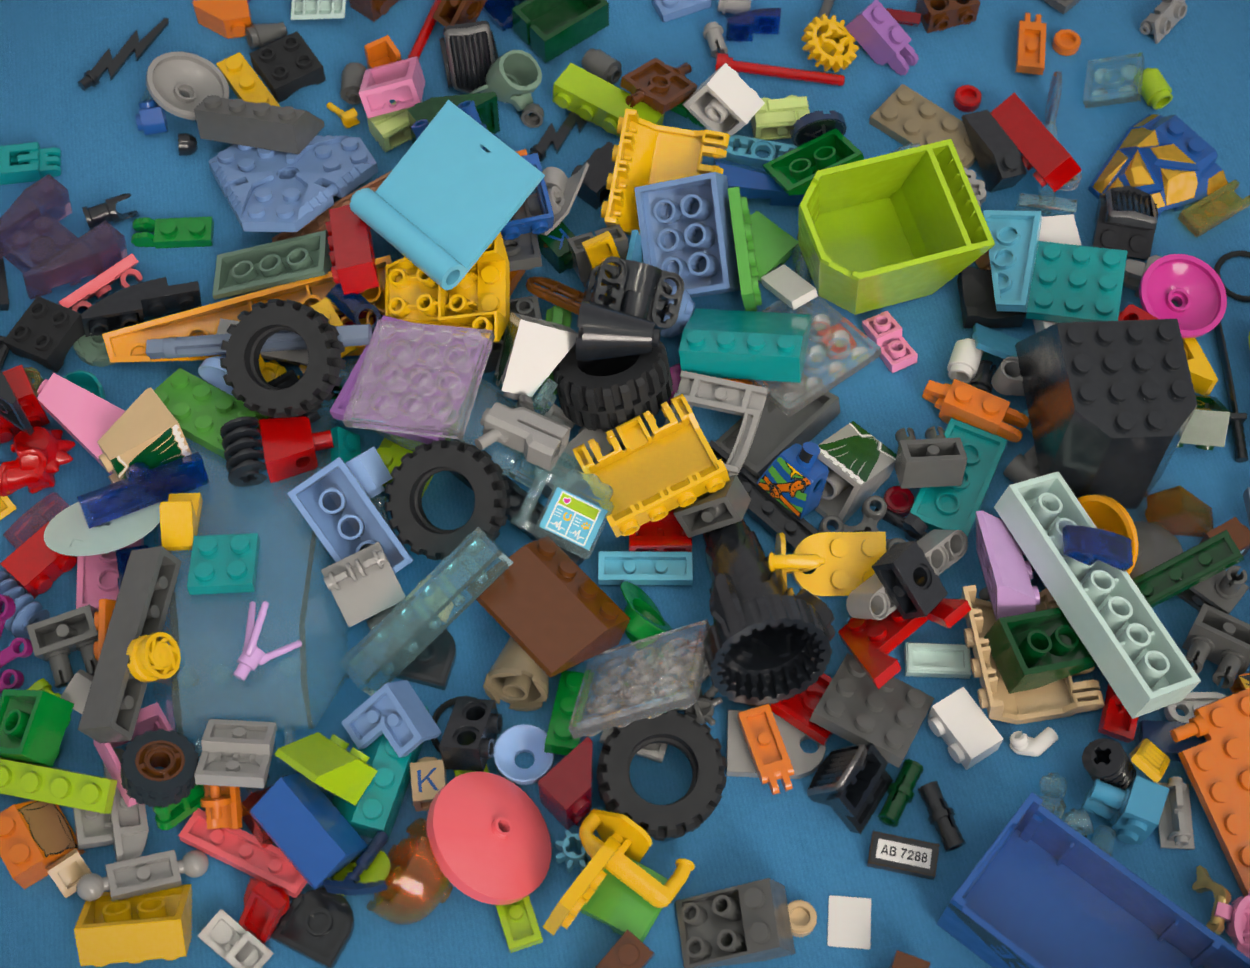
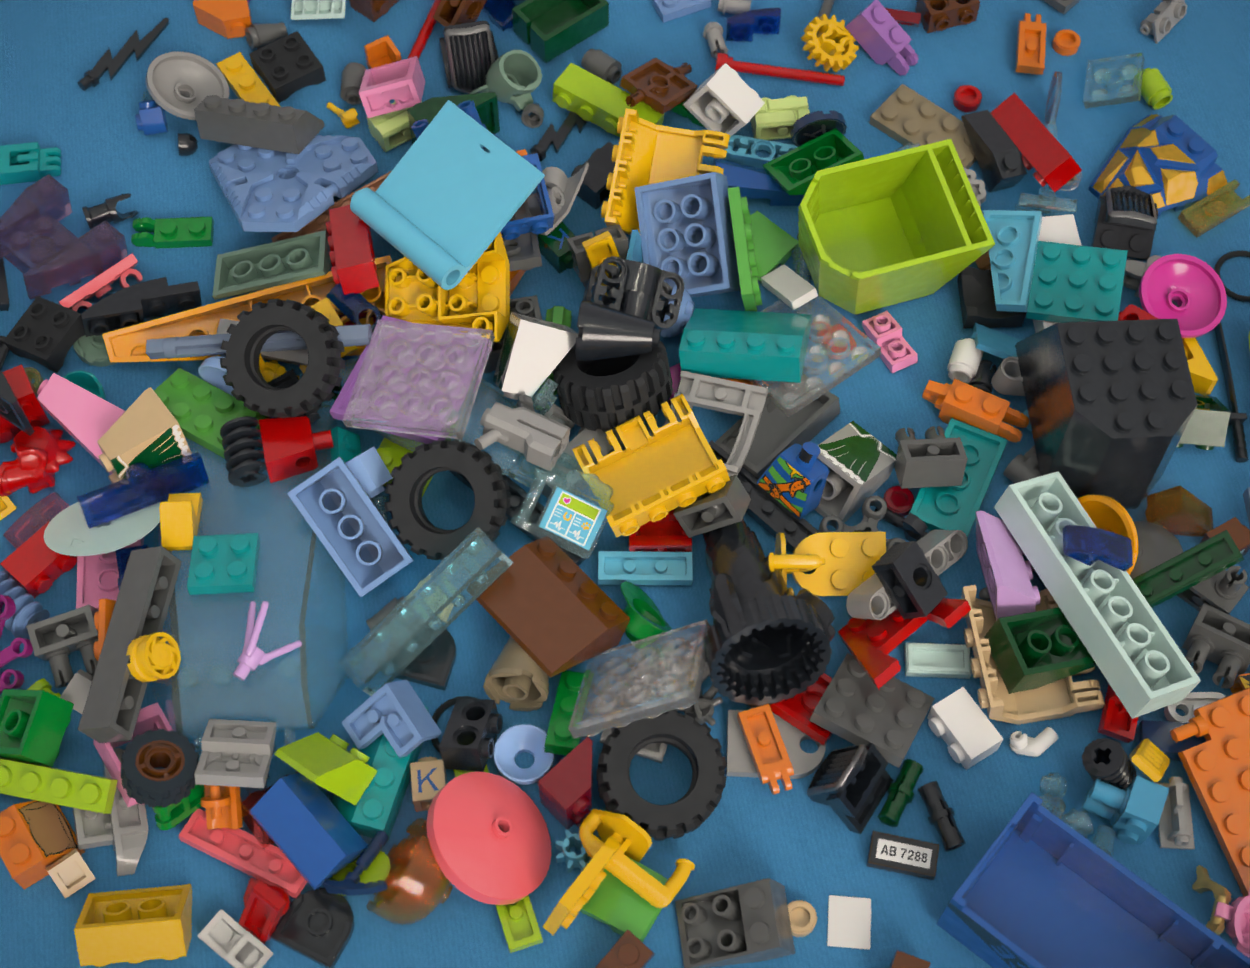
(142, 875): light grey plate -> none
(363, 584): light grey hinge -> none
(550, 296): dark orange window -> none

